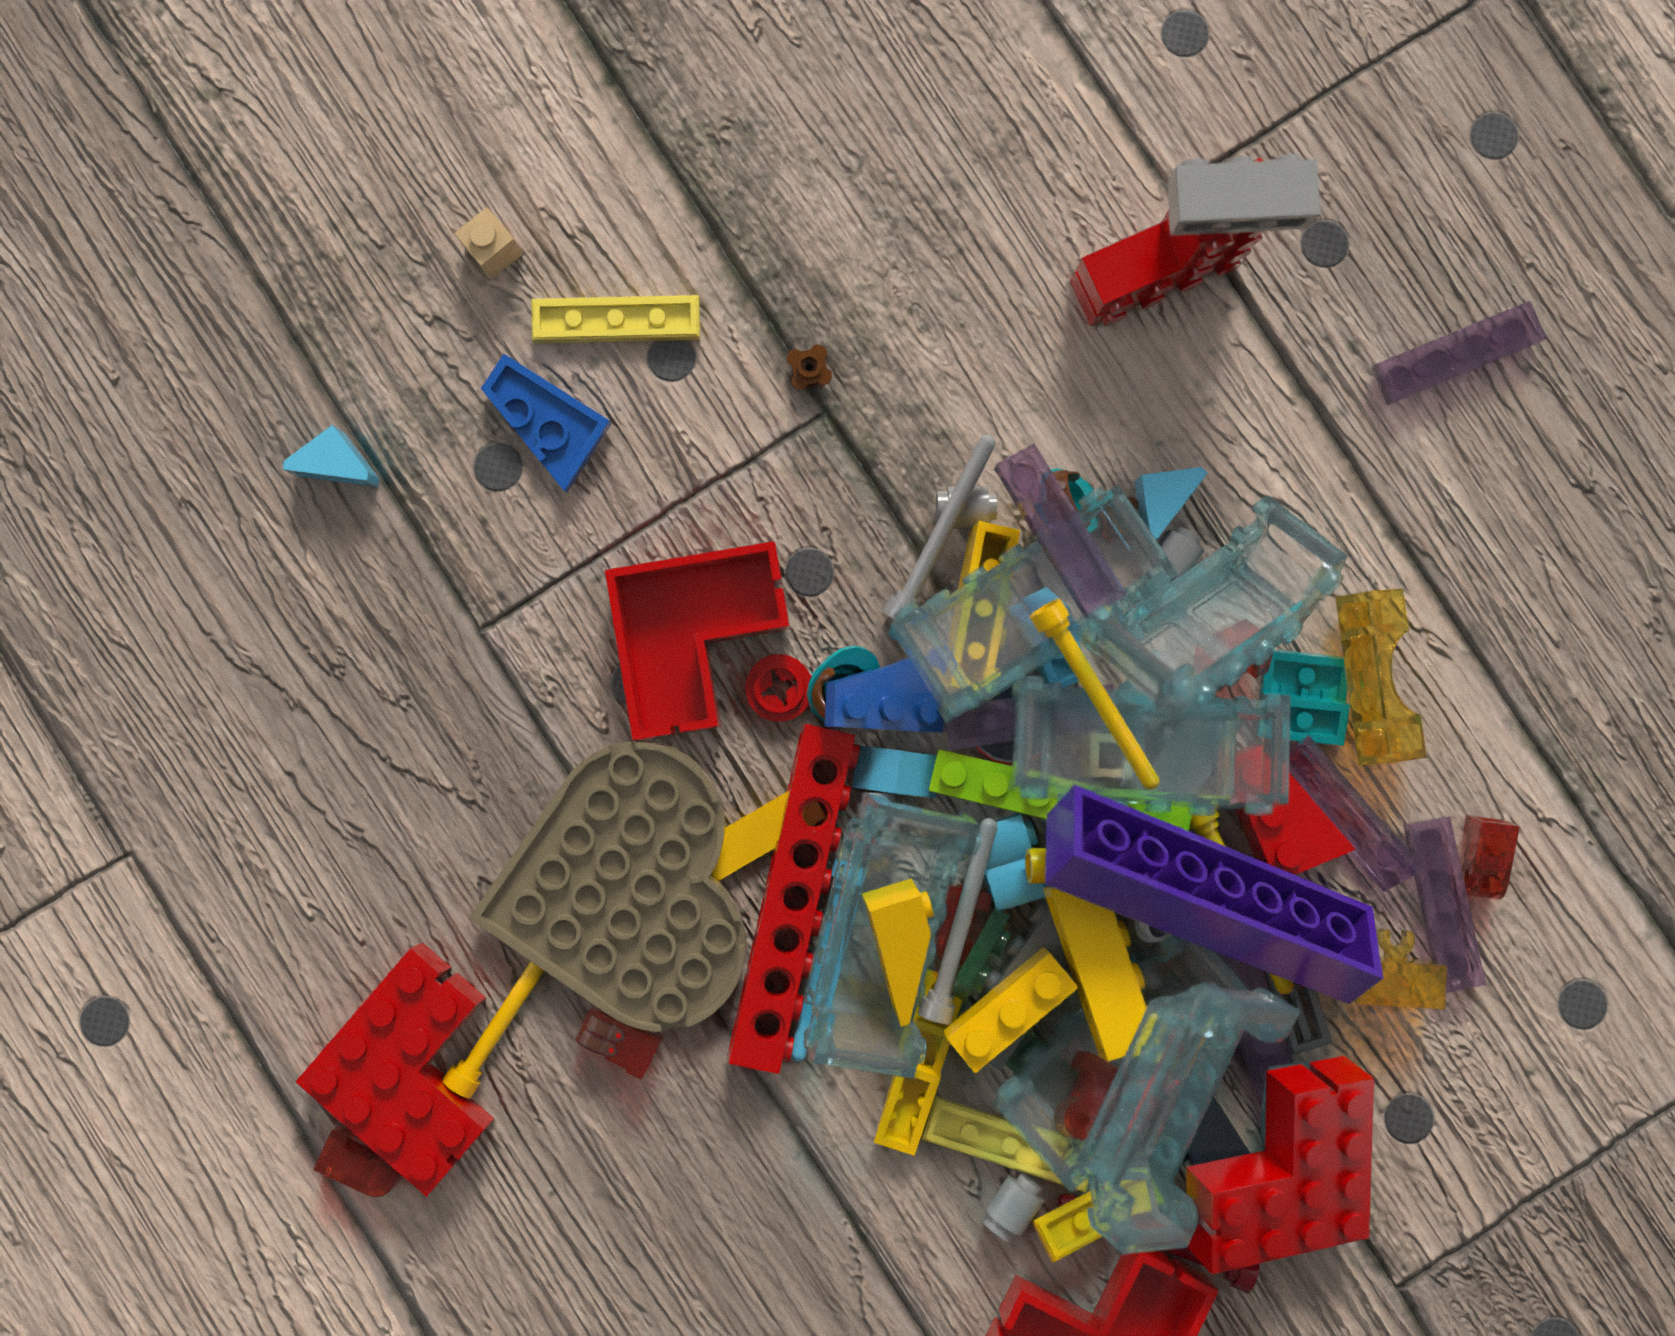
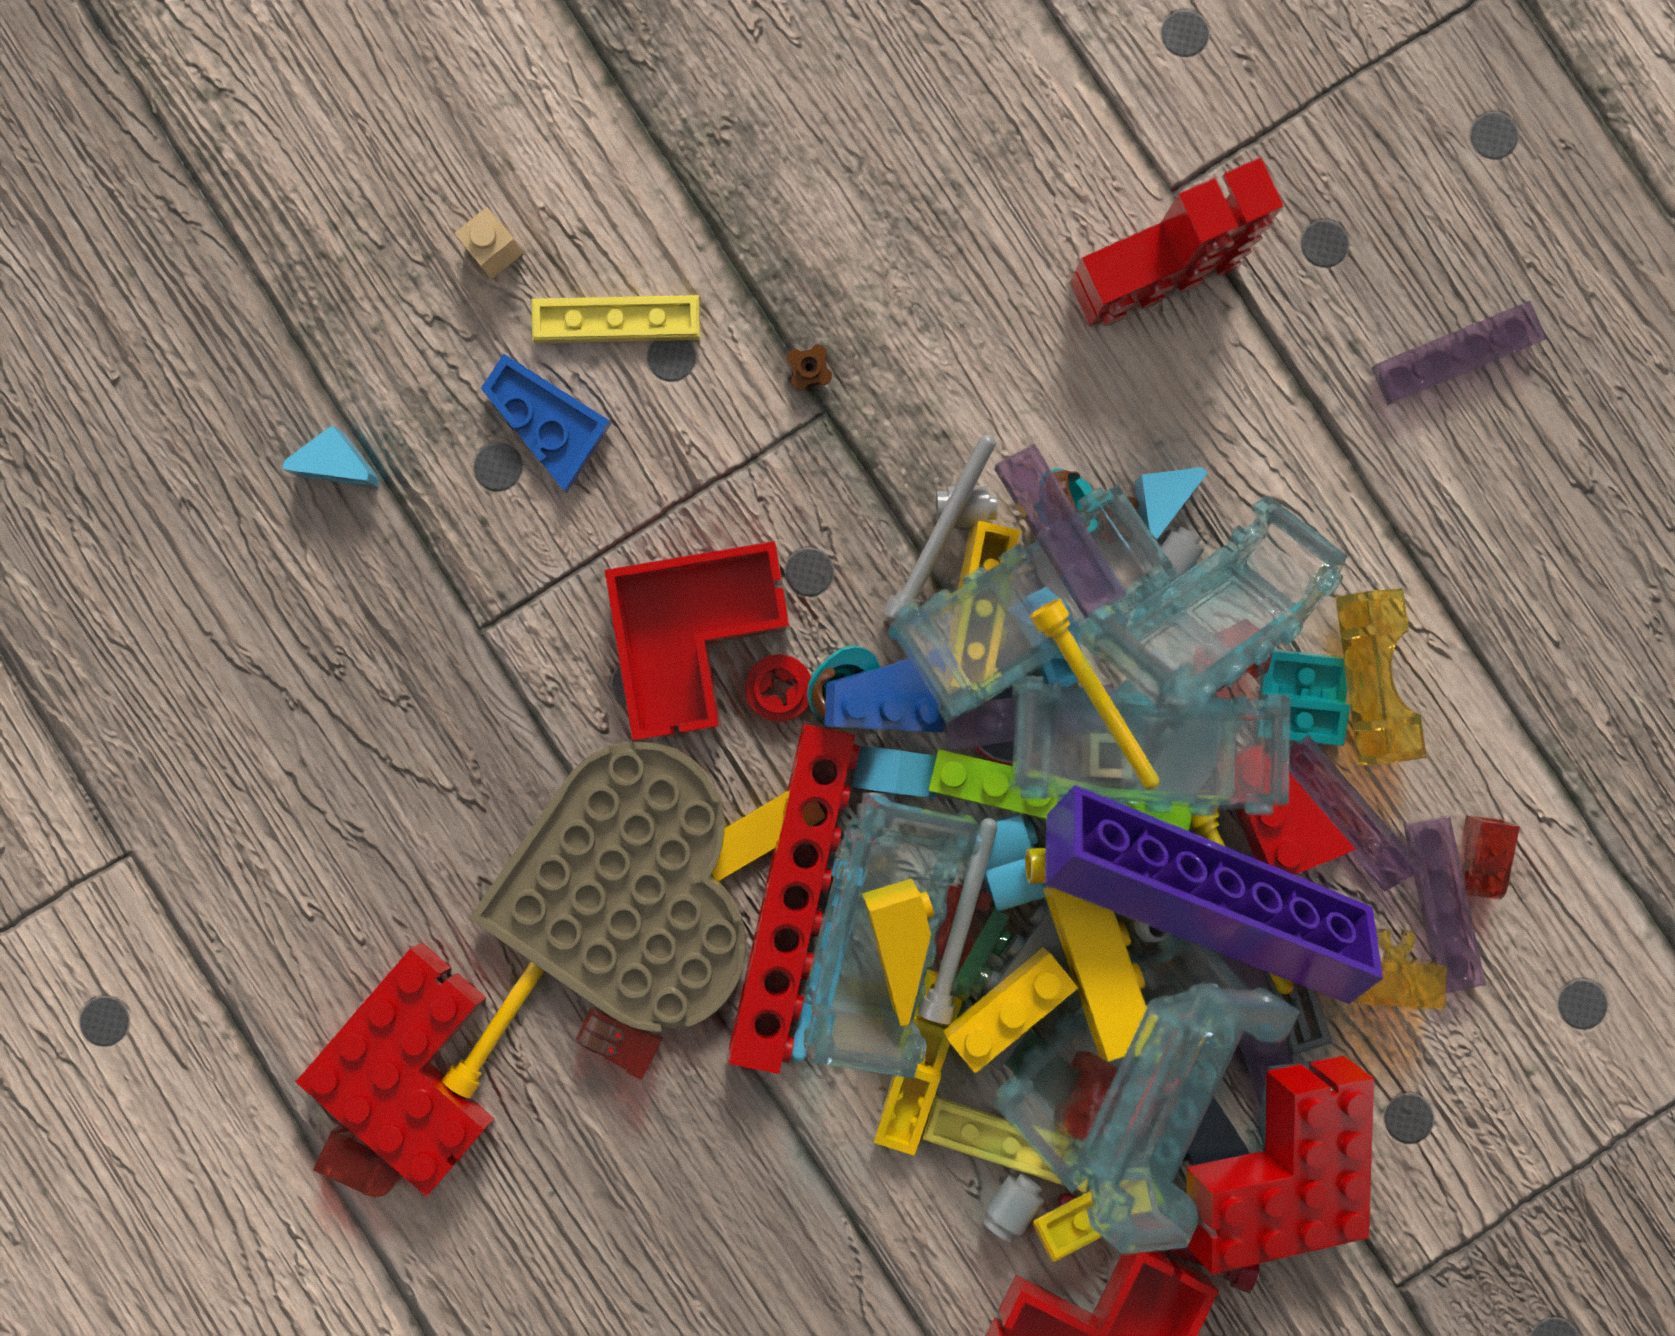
(1243, 195): light grey brick -> none

